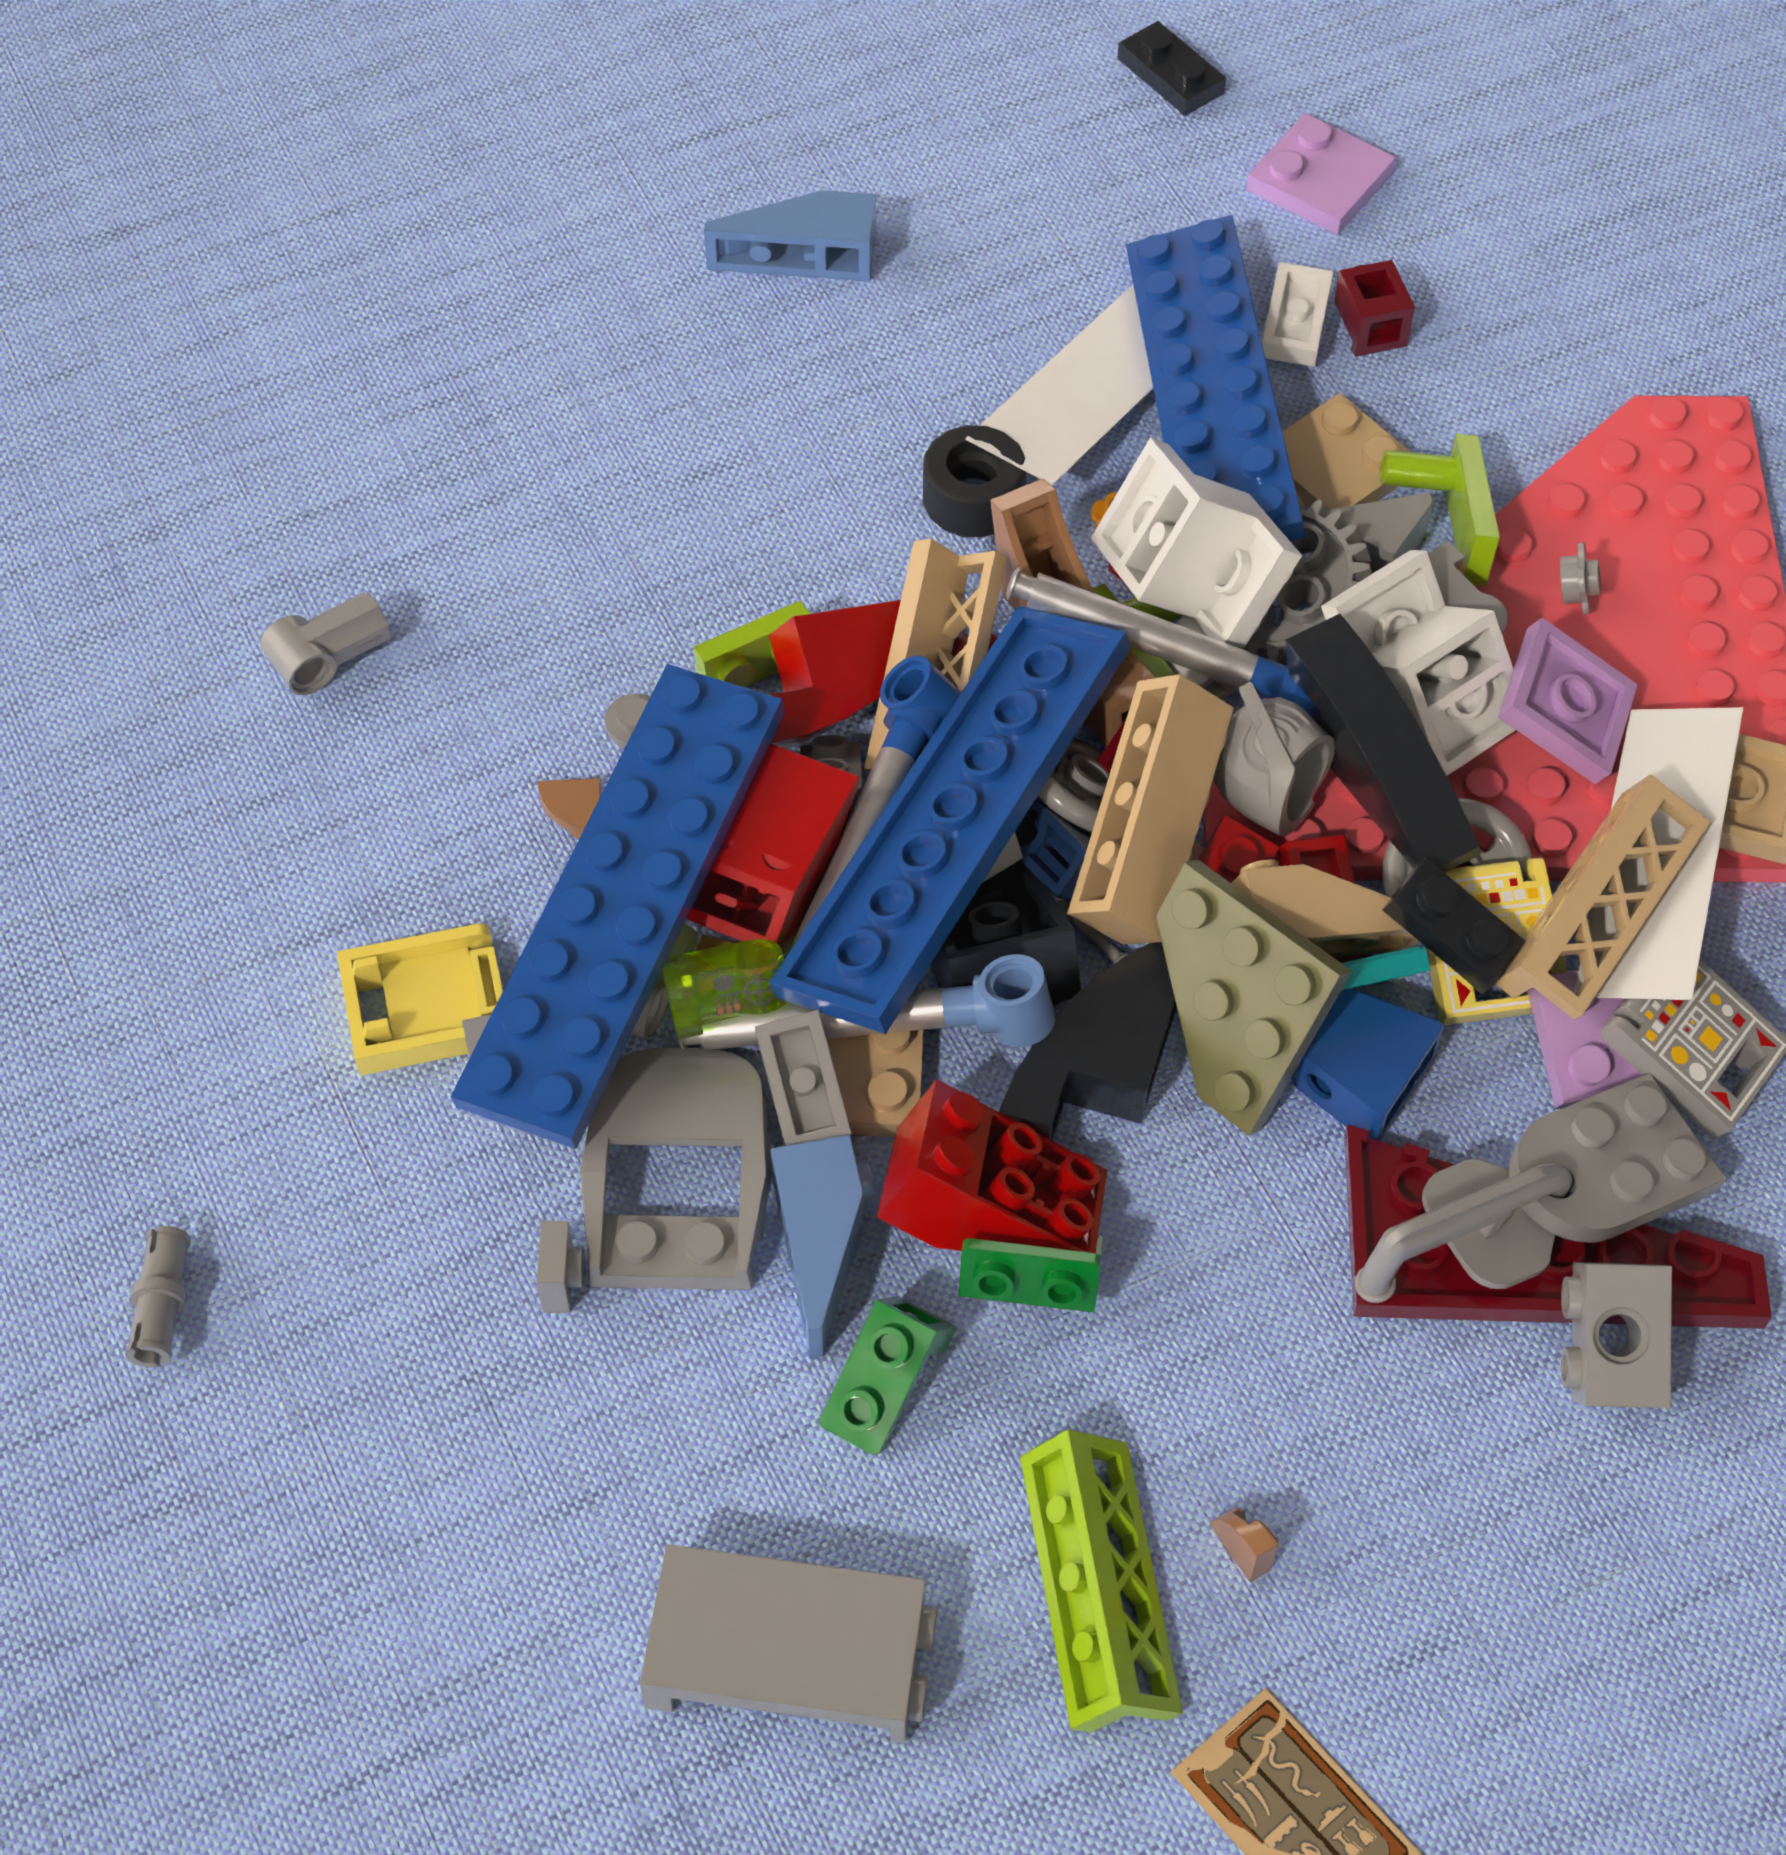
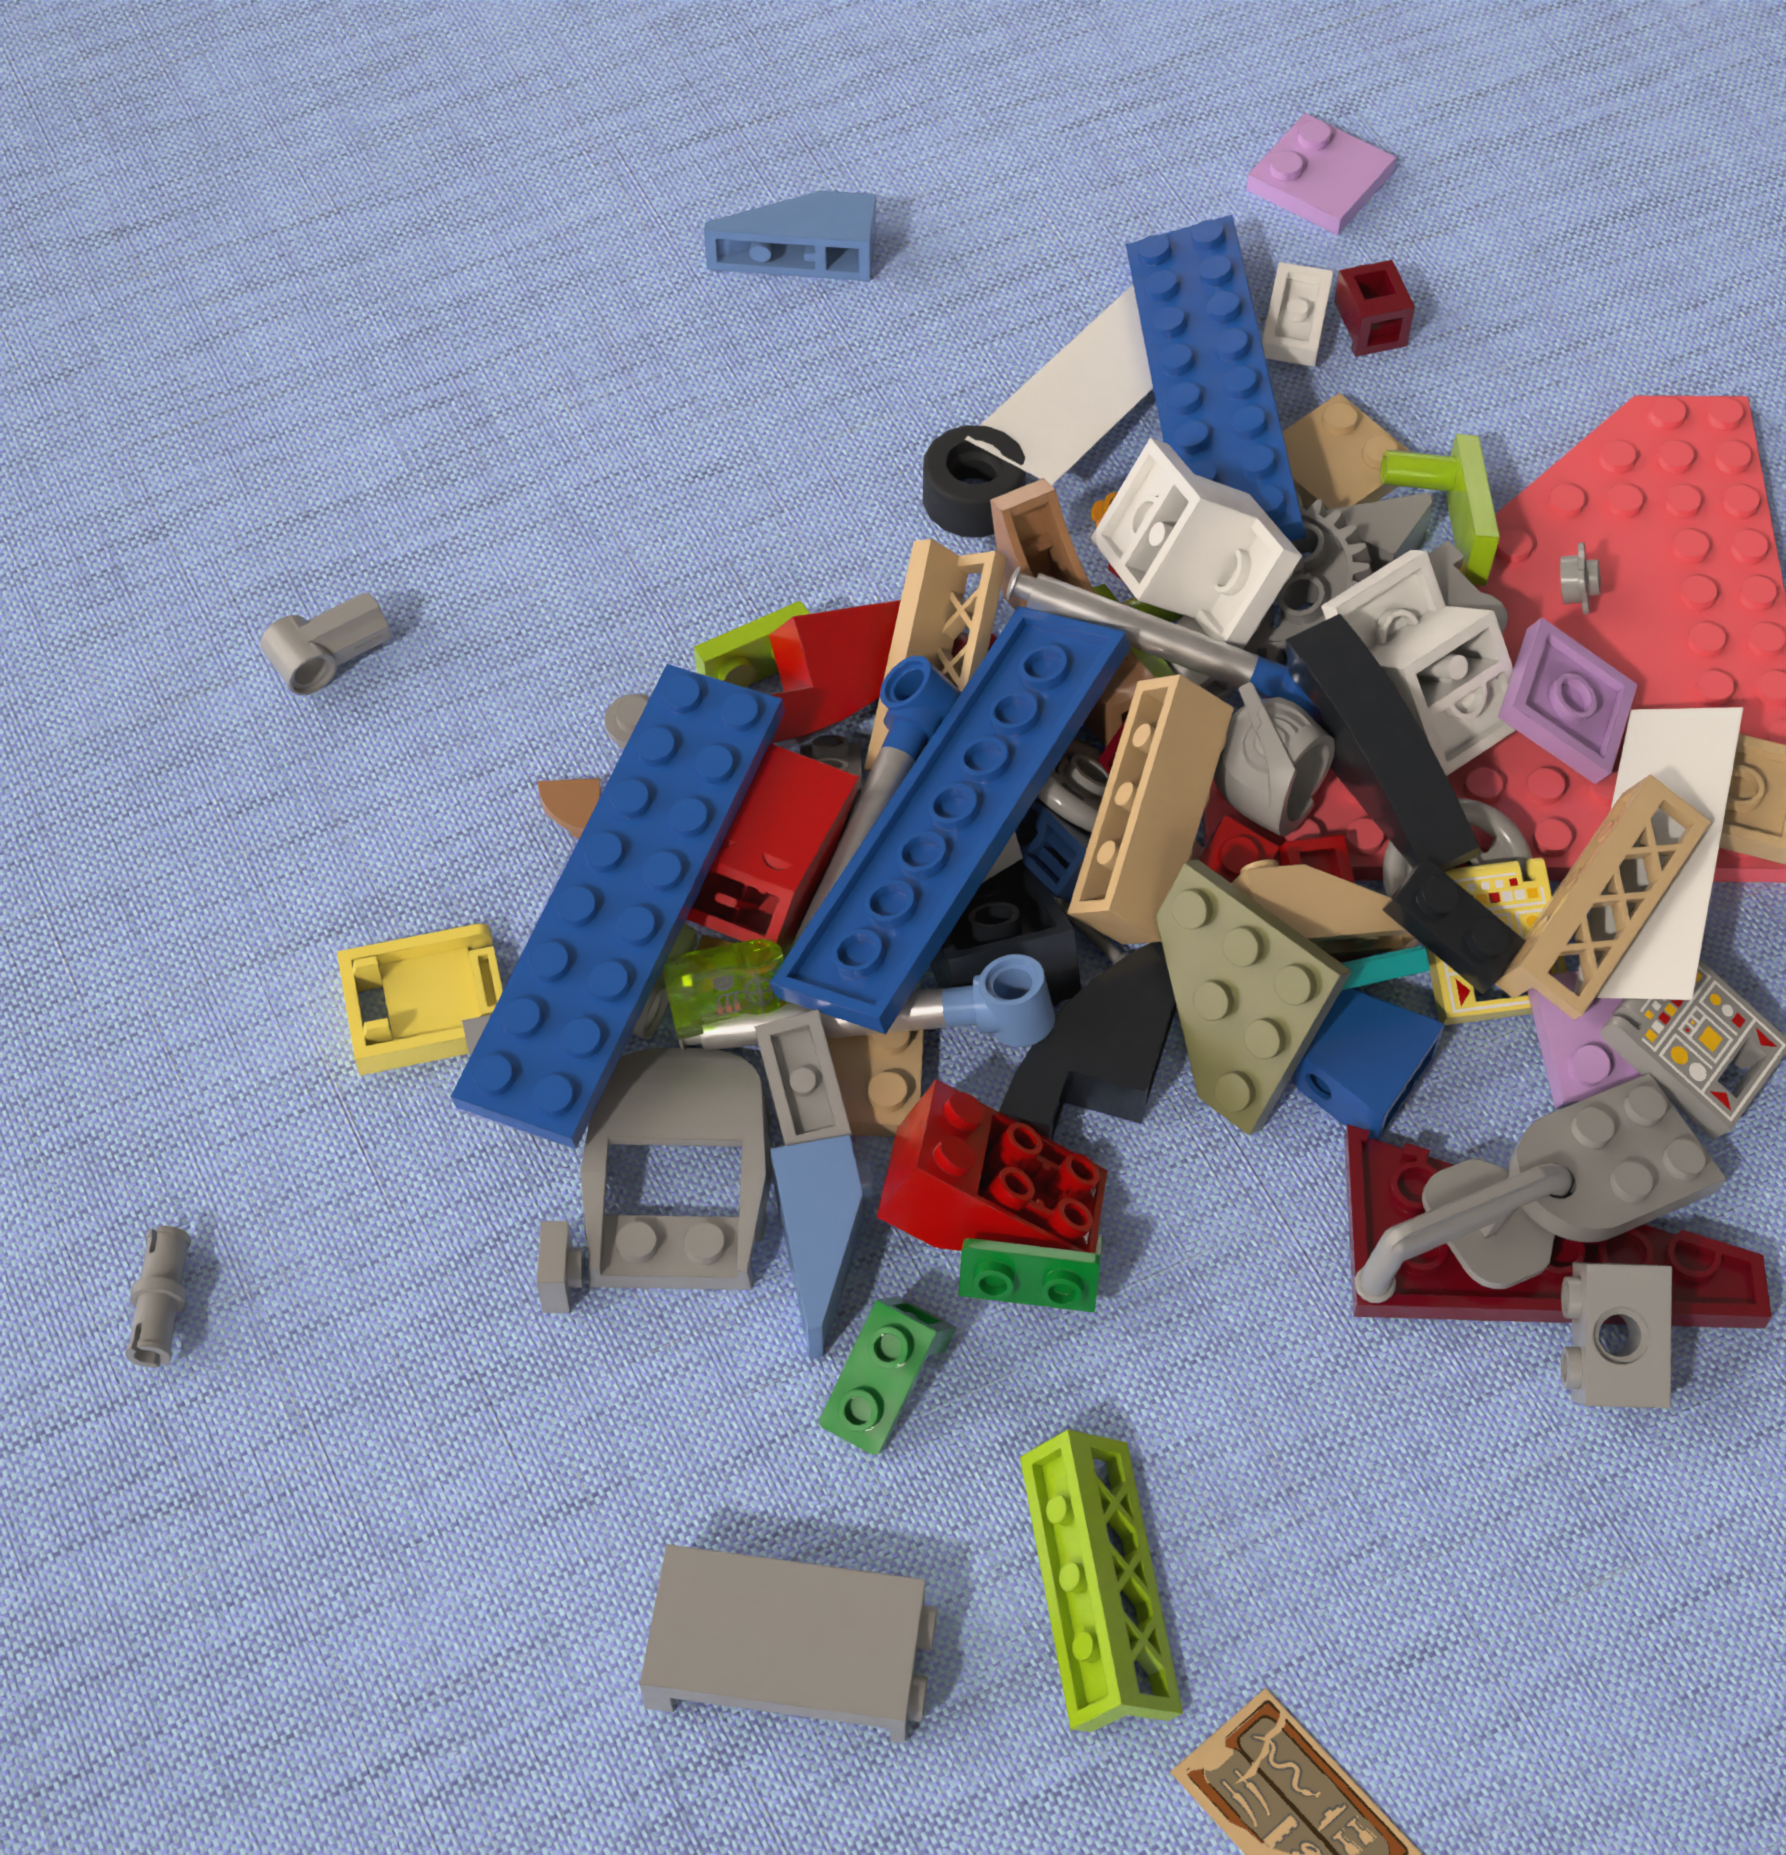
(1171, 68): black plate -> none
(1248, 1544): medium nougat tile -> none

